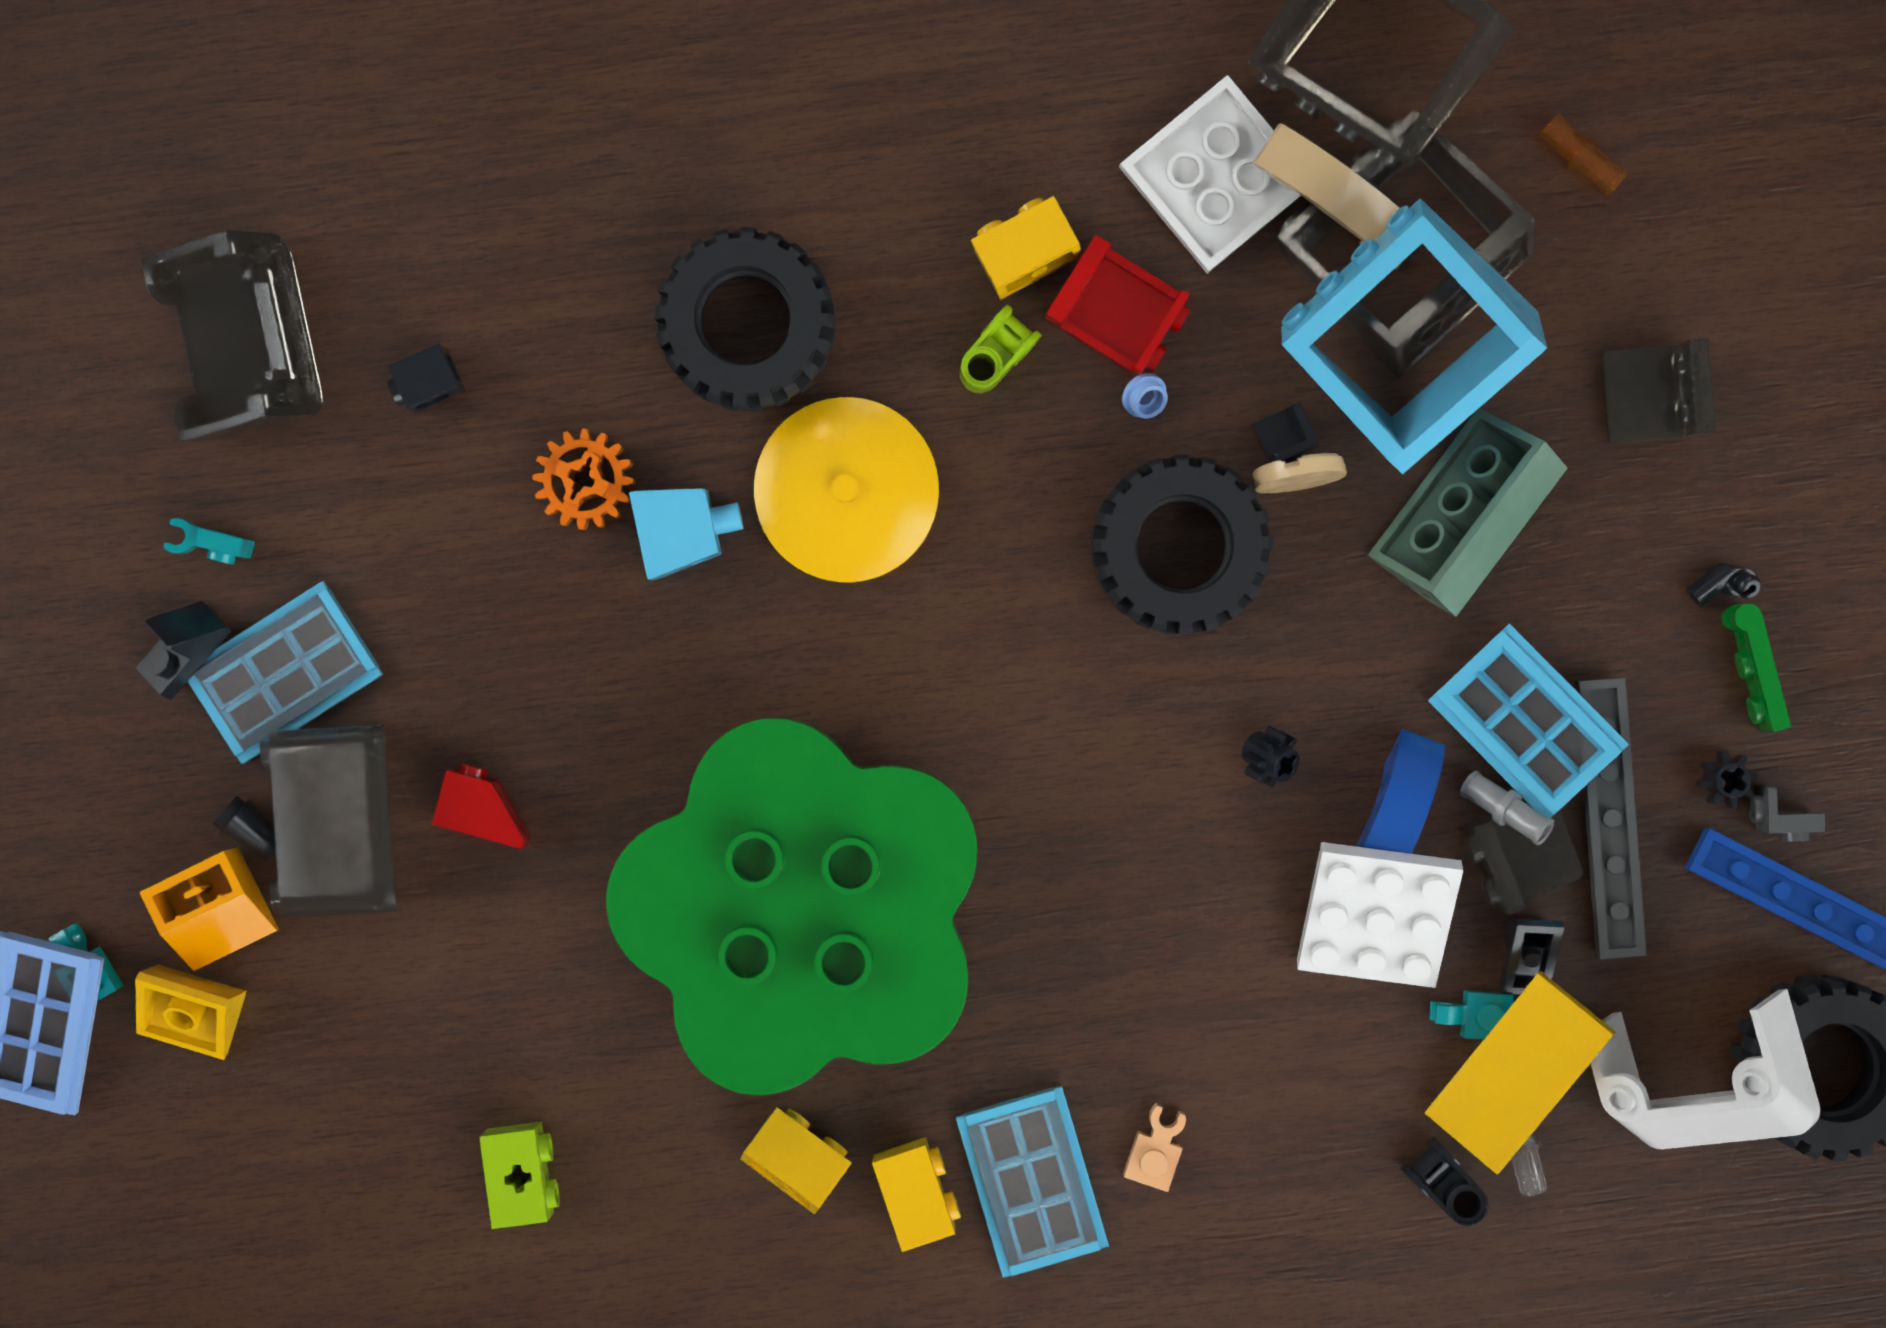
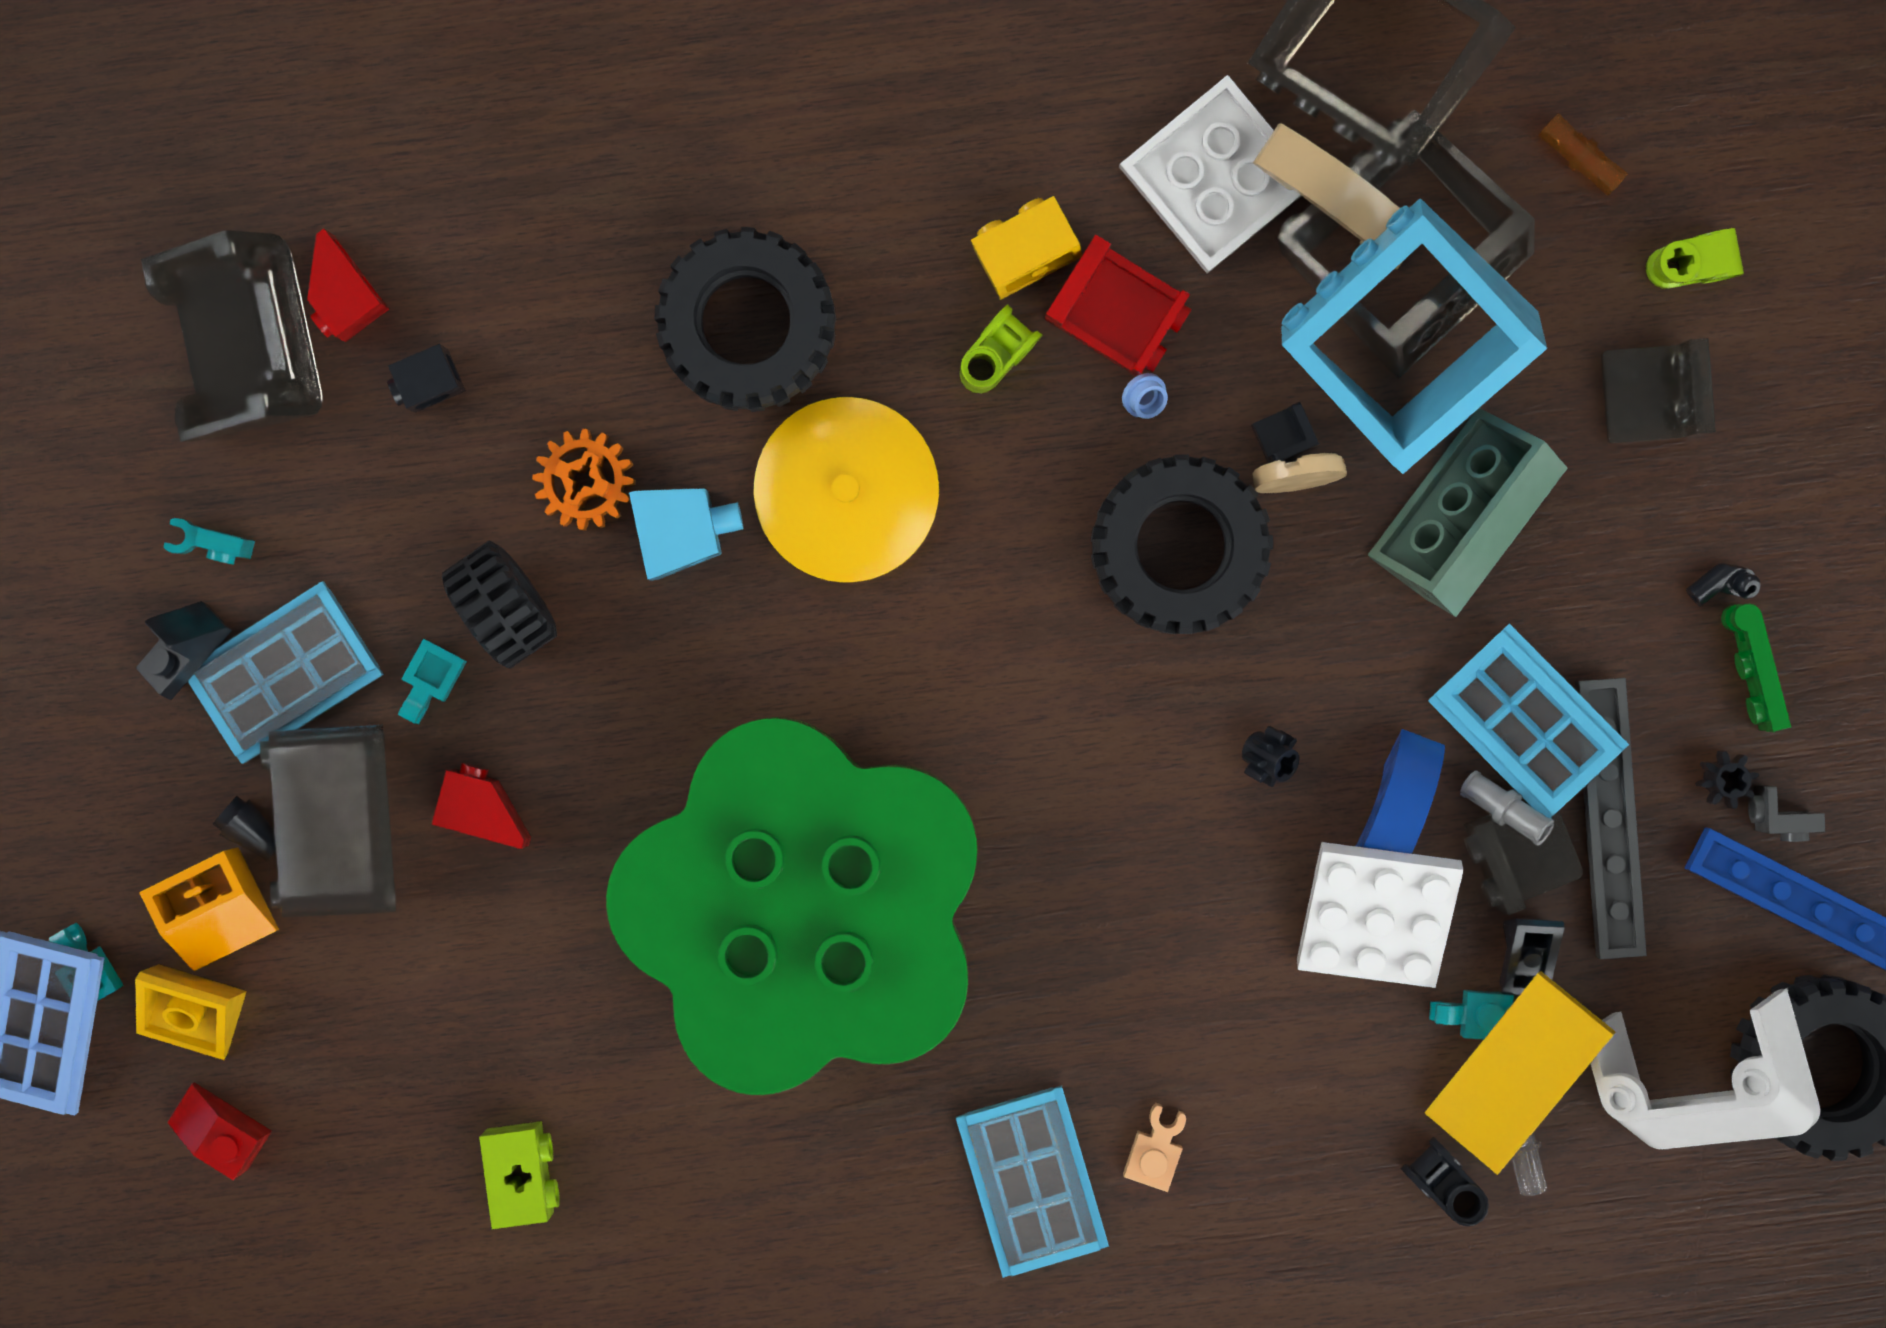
(217, 1132): none -> red slope
(340, 291): none -> red slope
(431, 674): none -> teal plate
(499, 604): none -> black tyre
(796, 1159): yellow brick -> none
(915, 1193): yellow brick -> none
(1700, 259): none -> lime piece

